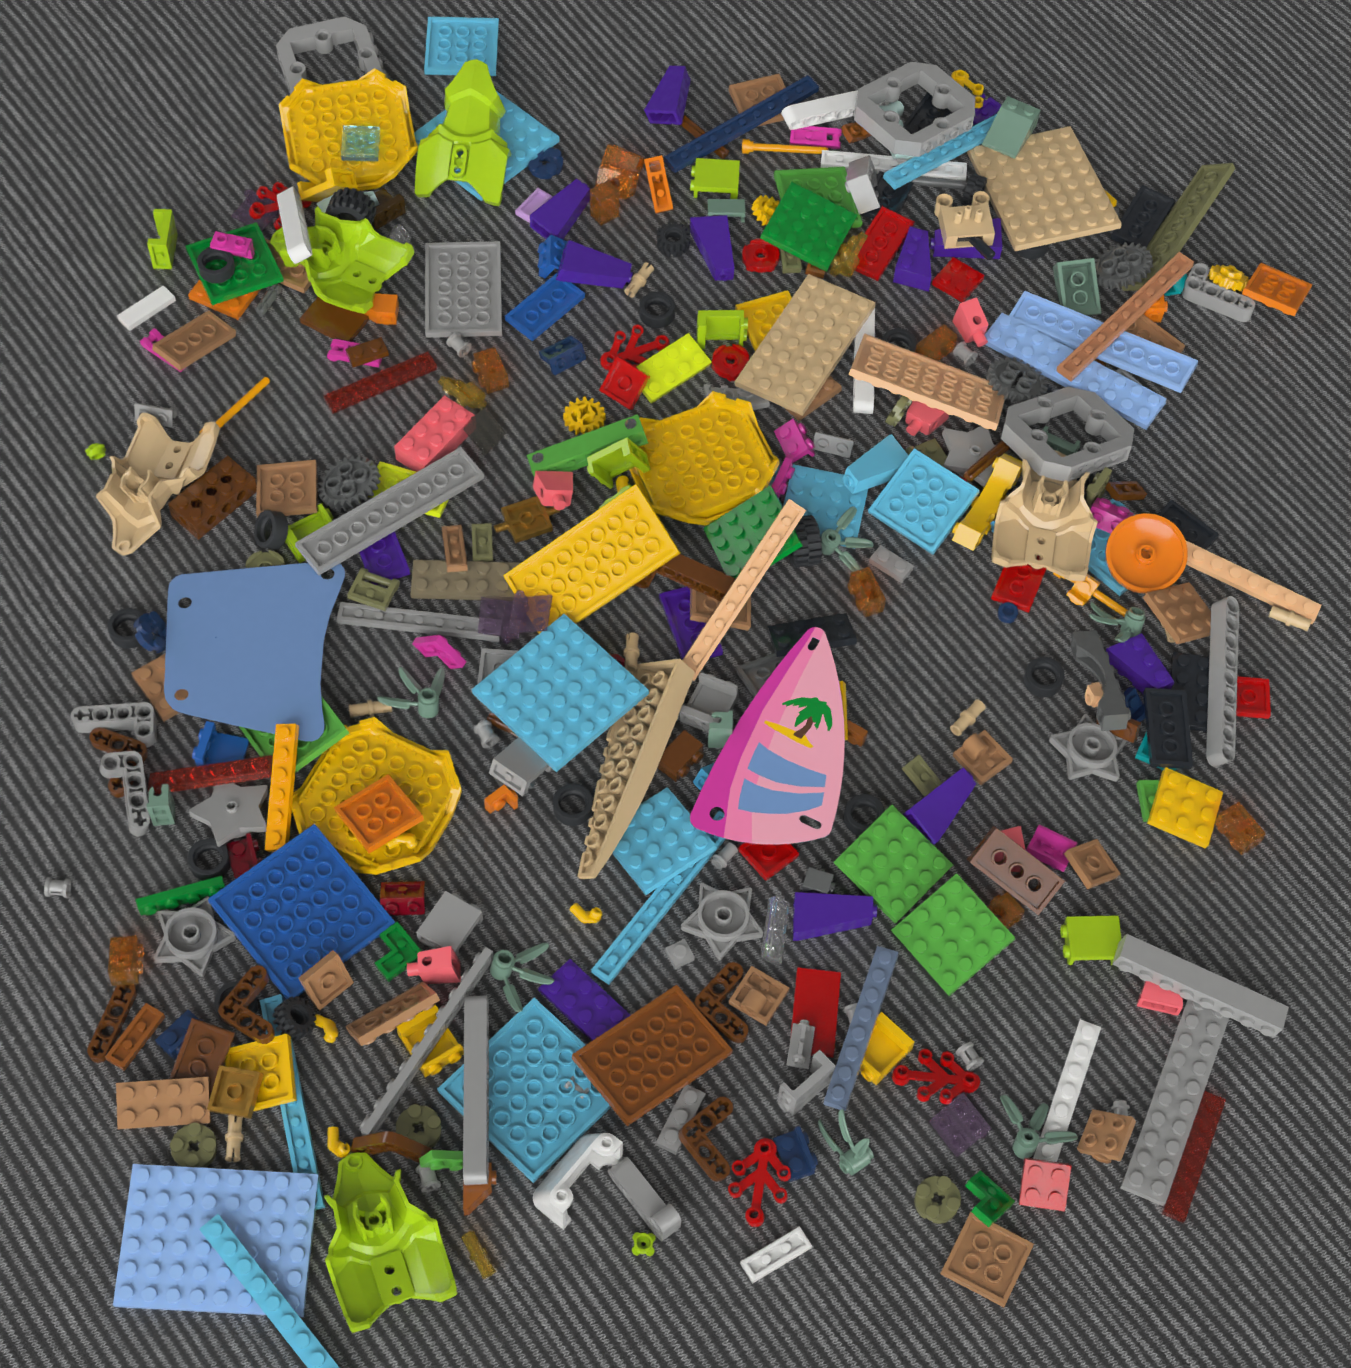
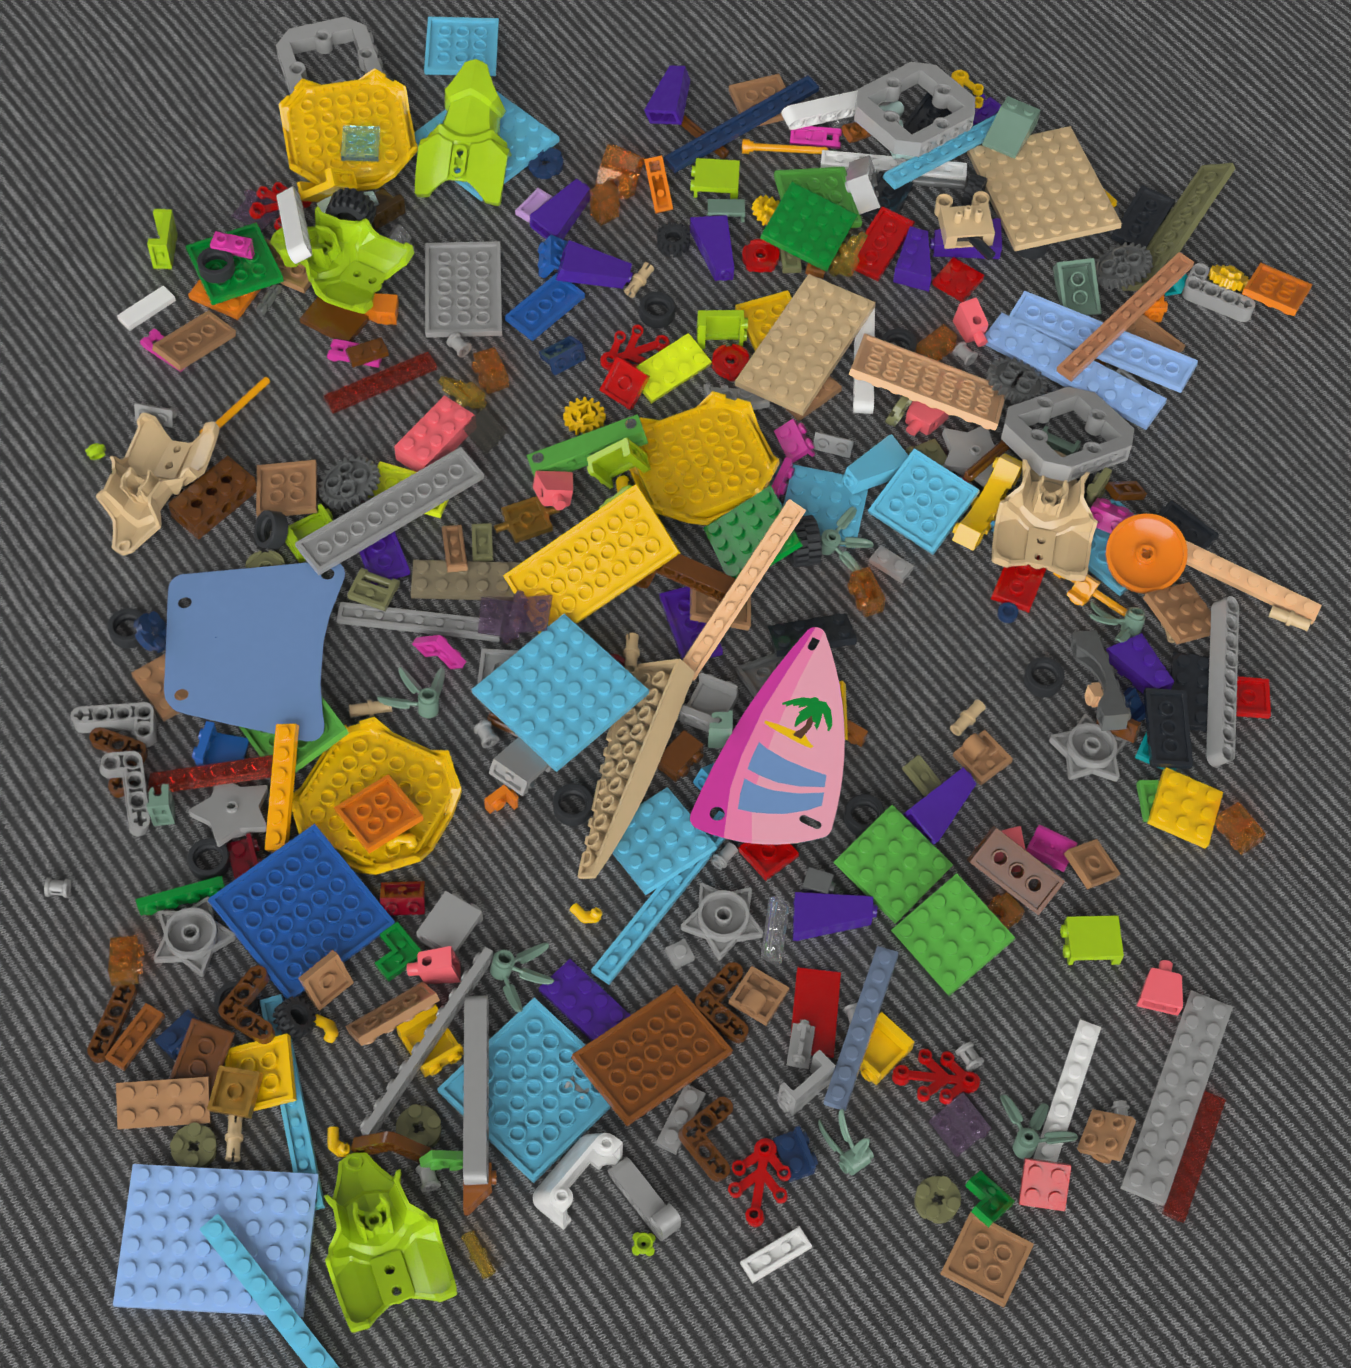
(1200, 985): light grey brick -> none

